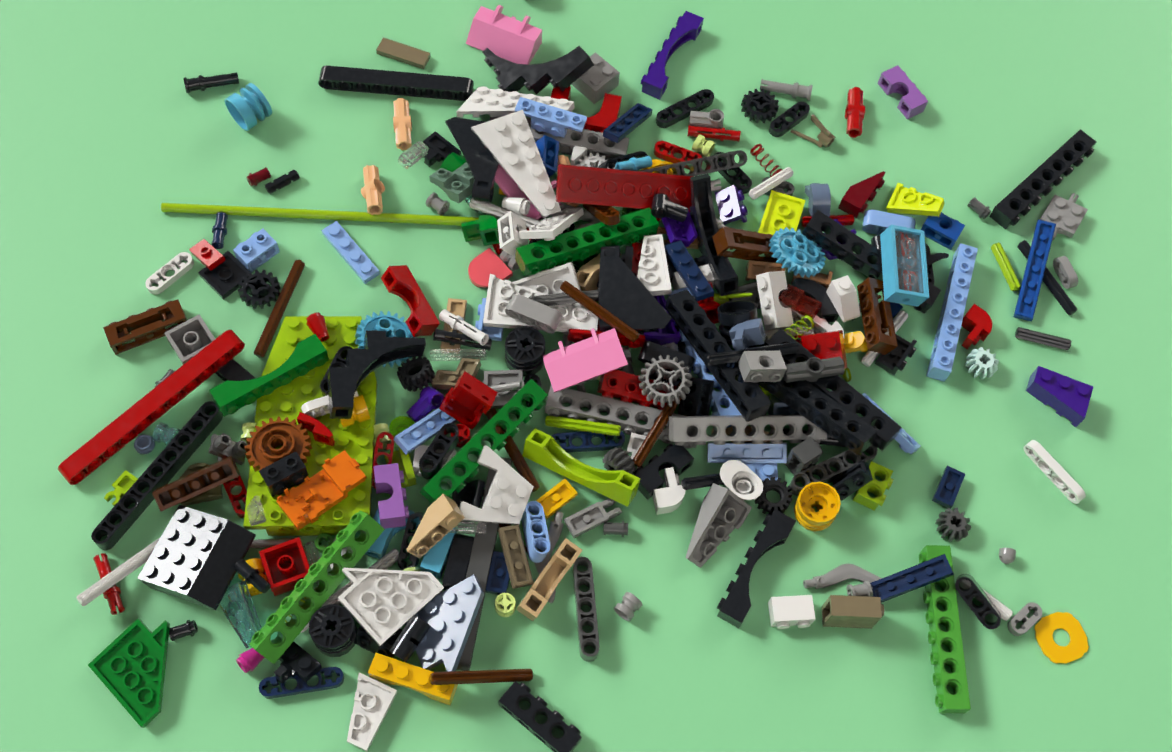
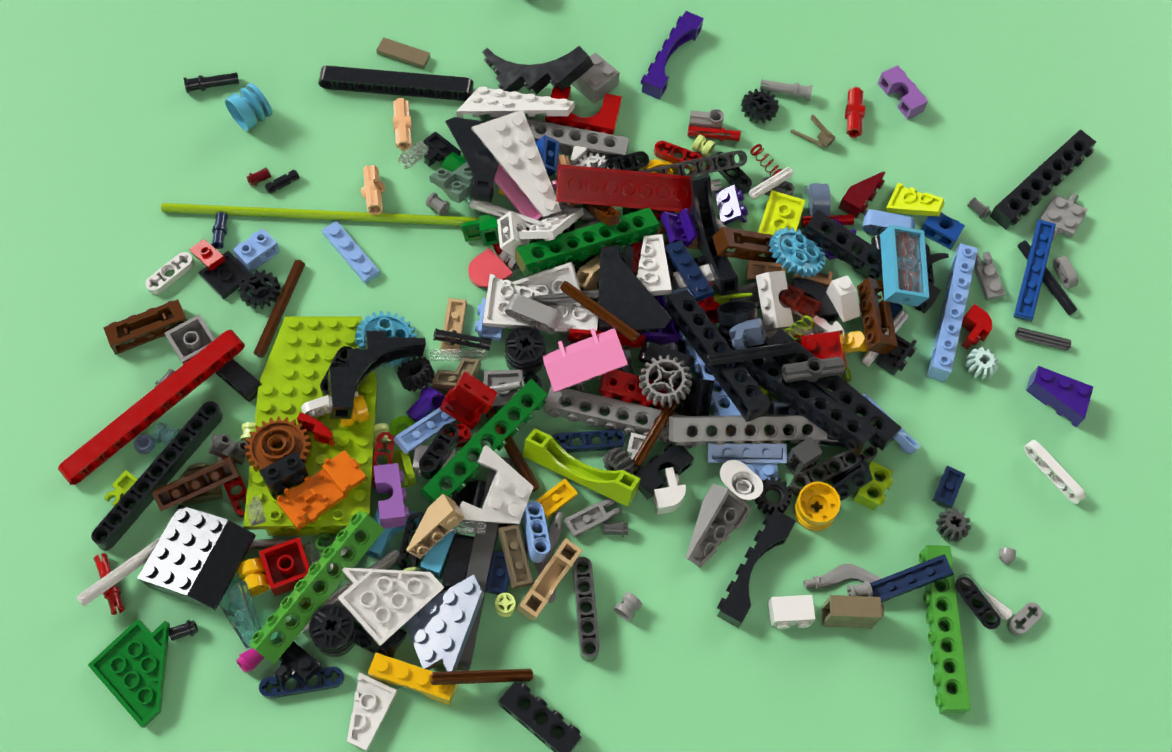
(236, 394): green arch -> none
(252, 576): black axle -> none
(317, 325): red cone -> none
(402, 283): red arch -> none
(410, 638): black pin -> none
(459, 324): white pin -> none
(504, 35): bright pink piece -> none
(516, 205): white cone -> none
(549, 118): light blue bracket -> none
(583, 425): lime axle -> none
(627, 123): dark blue plate -> none
(634, 164): medium azure pin -> none
(663, 207): black piece -> none
(683, 106): black beam -> none
(701, 481): black axle -> none
(762, 366): light grey brick -> none
(791, 112): black beam -> none
(988, 277): none -> light grey hinge
(1005, 266): lime axle -> none
(1061, 654): yellow piece -> none

